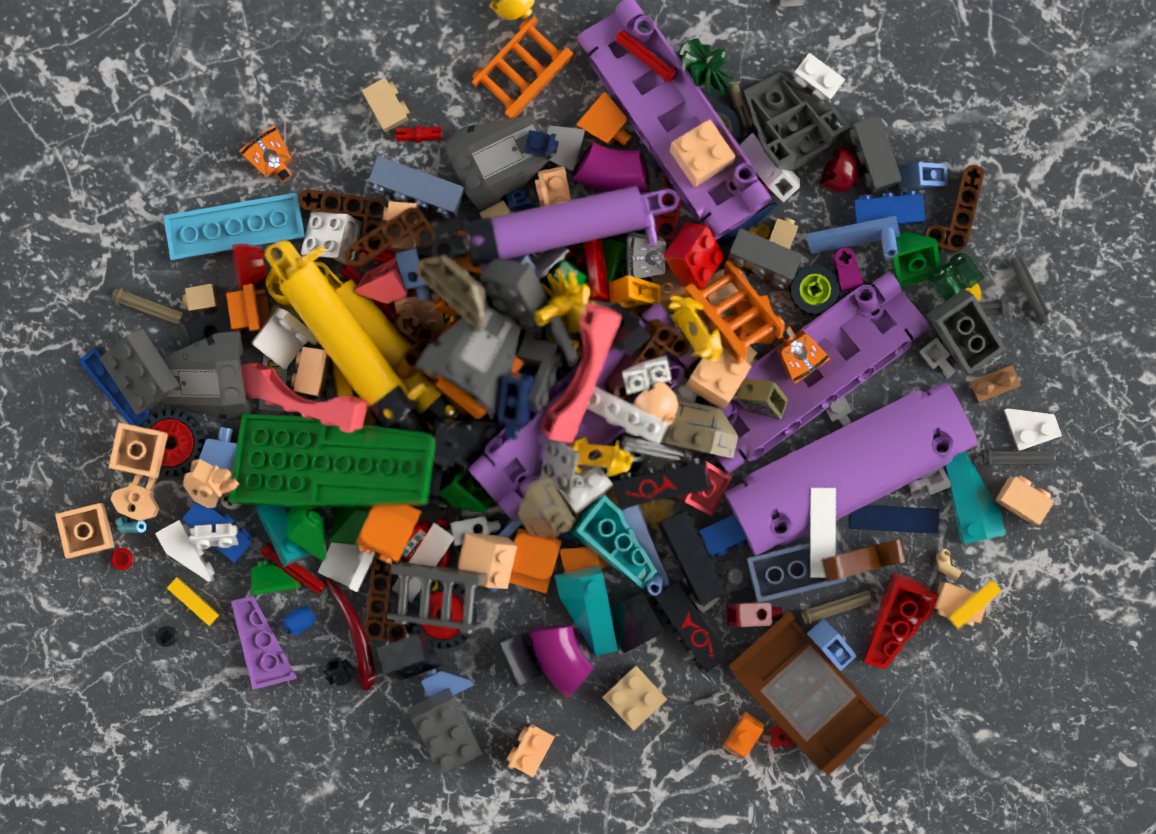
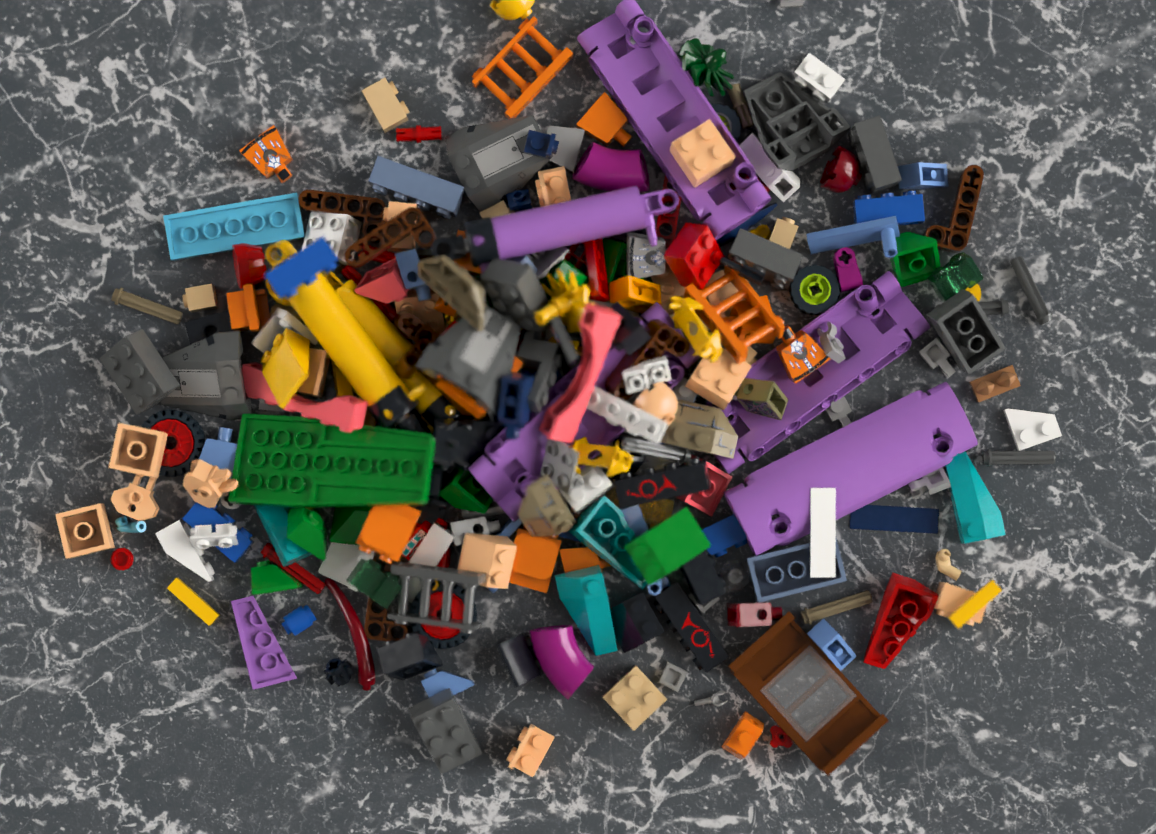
(102, 378): blue tile -> none
(169, 642): black bush -> none
(286, 365): none -> yellow slope
(302, 268): none -> blue brick
(374, 583): none -> clear green brick
(646, 56): red axle -> none
(667, 545): none -> green slope
(672, 676): none -> light grey tile
(744, 271): none -> black axle
(831, 345): none -> light grey plate
(864, 560): reddish brown beam -> none
(1024, 500): light nougat brick -> none

